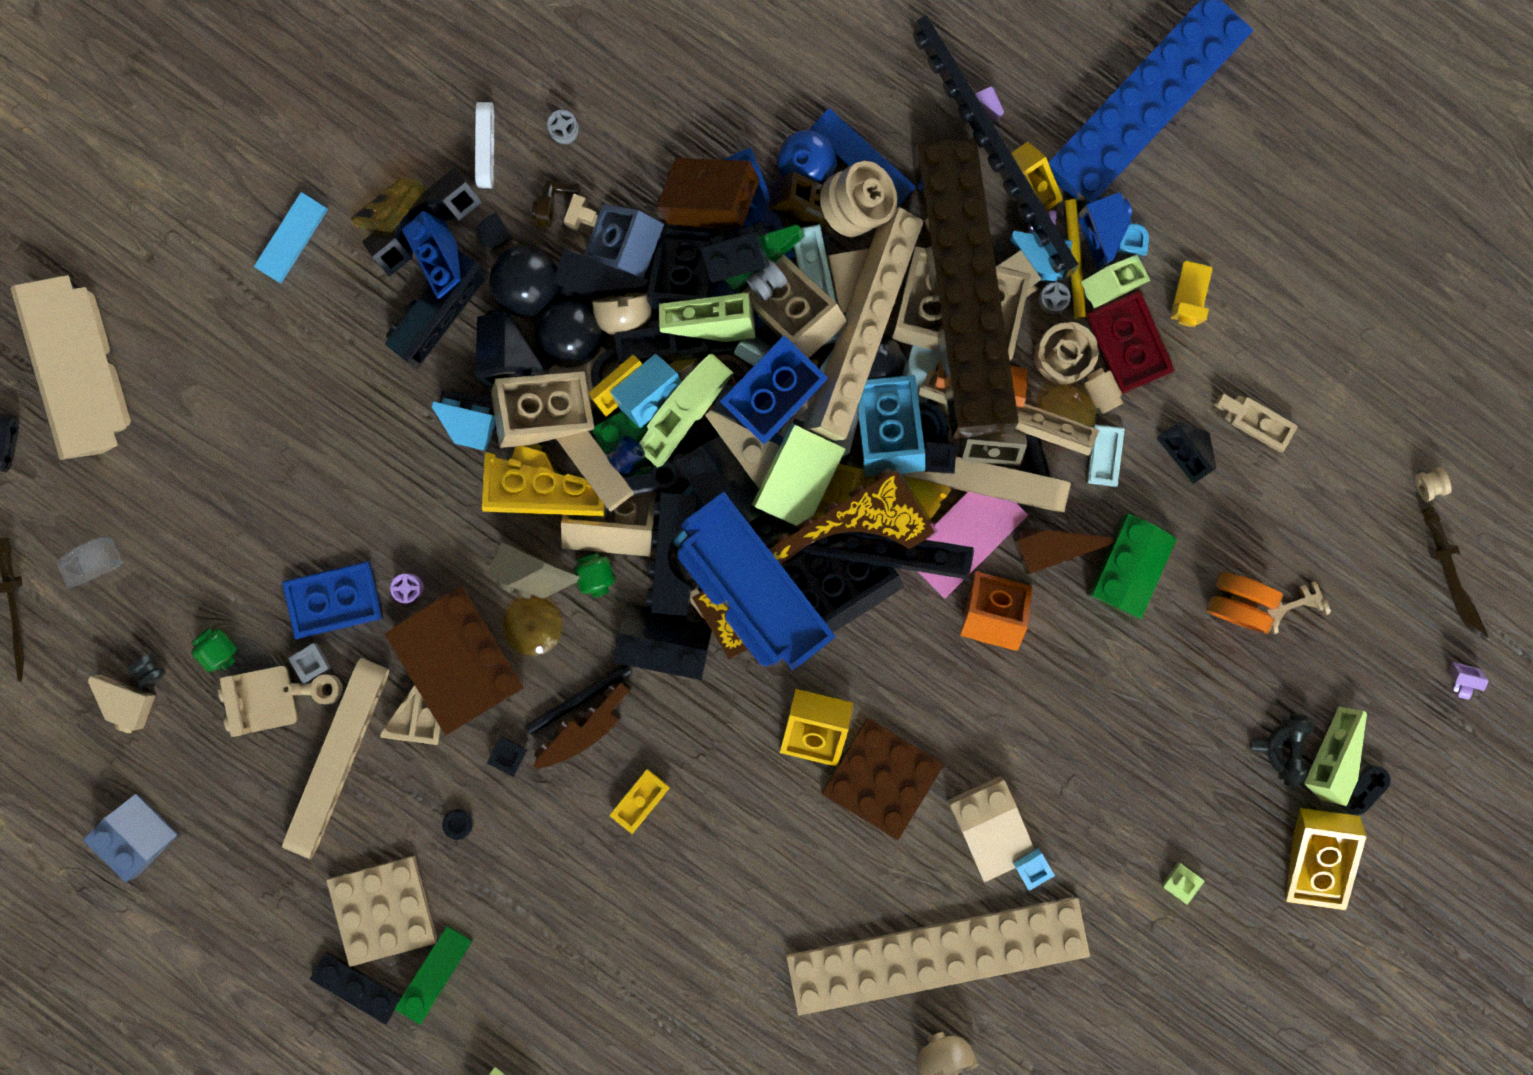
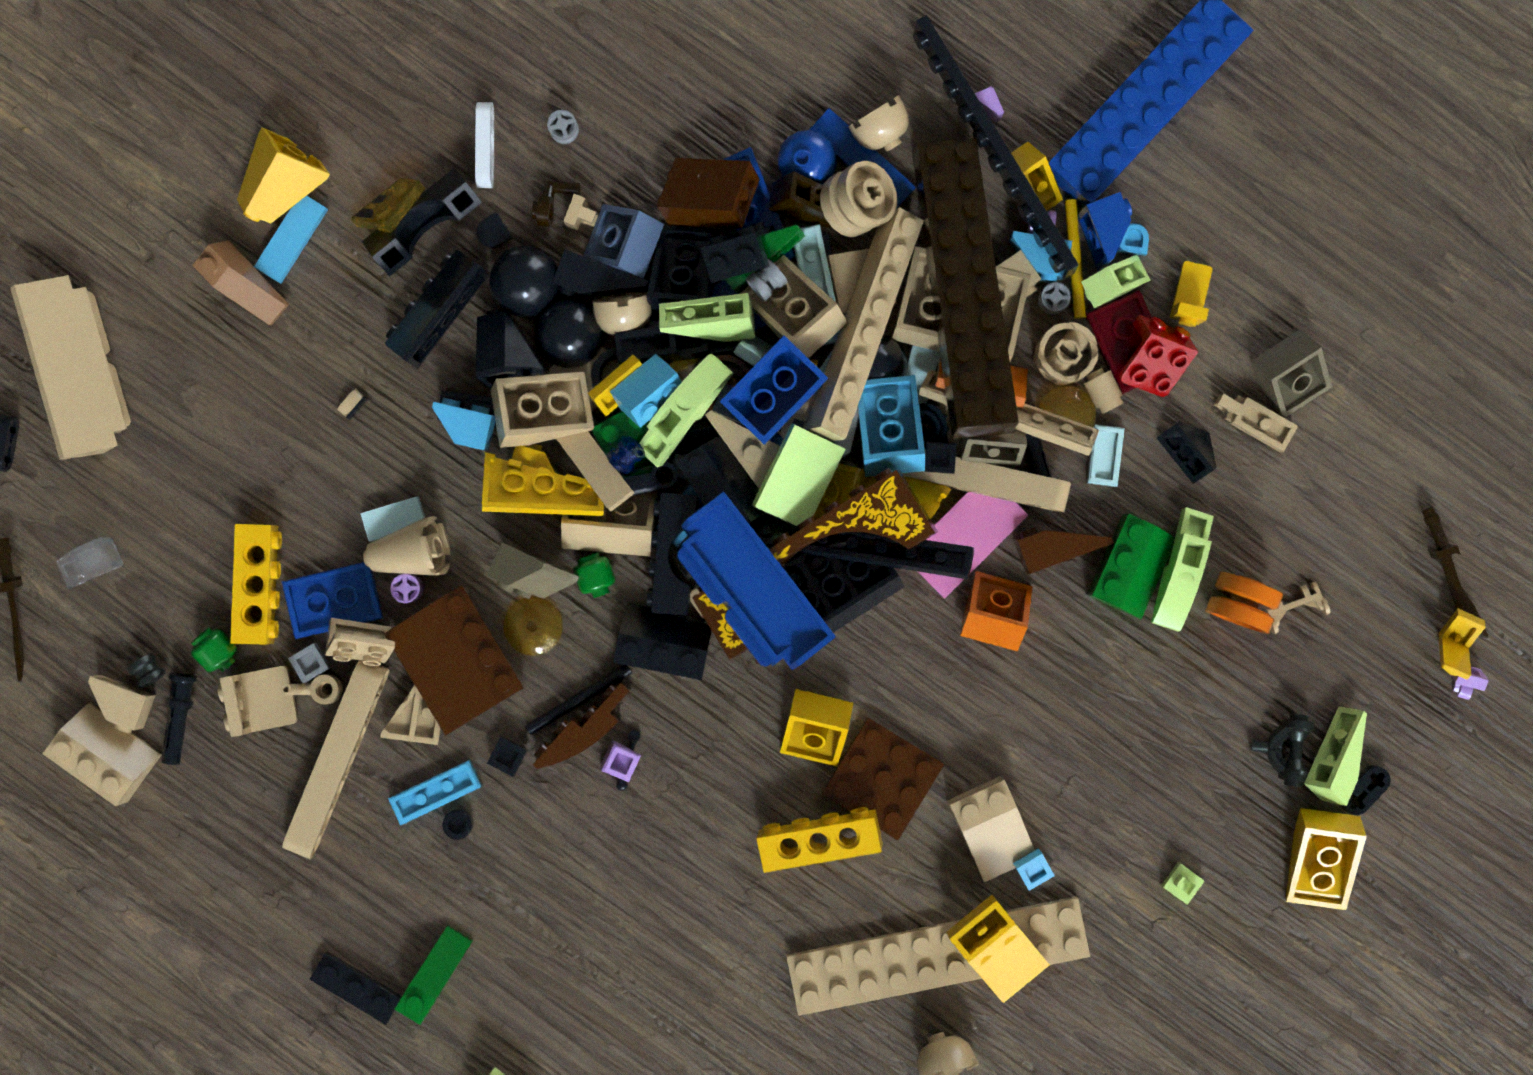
(102, 756): none -> tan slope
(131, 838): sand blue slope -> none
(179, 704): none -> black pin
(239, 280): none -> medium nougat slope
(244, 598): none -> yellow brick
(277, 177): none -> yellow slope
(352, 404): none -> tan piece
(358, 641): none -> tan bracket
(382, 911): tan plate -> none
(391, 518): none -> light aqua tile
(411, 550): none -> tan cone
(435, 251): blue slope -> none
(435, 792): none -> medium azure tile
(620, 761): none -> lavender slope
(633, 736): none -> black hinge
(639, 801): yellow plate -> none
(777, 856): none -> yellow brick
(882, 126): none -> tan cylinder
(997, 948): none -> yellow slope
(1159, 357): none -> red bracket
(1185, 569): none -> yellowish green slope
(1292, 373): none -> dark tan slope
(1433, 483): tan wheel -> none
(1455, 641): none -> yellow bracket

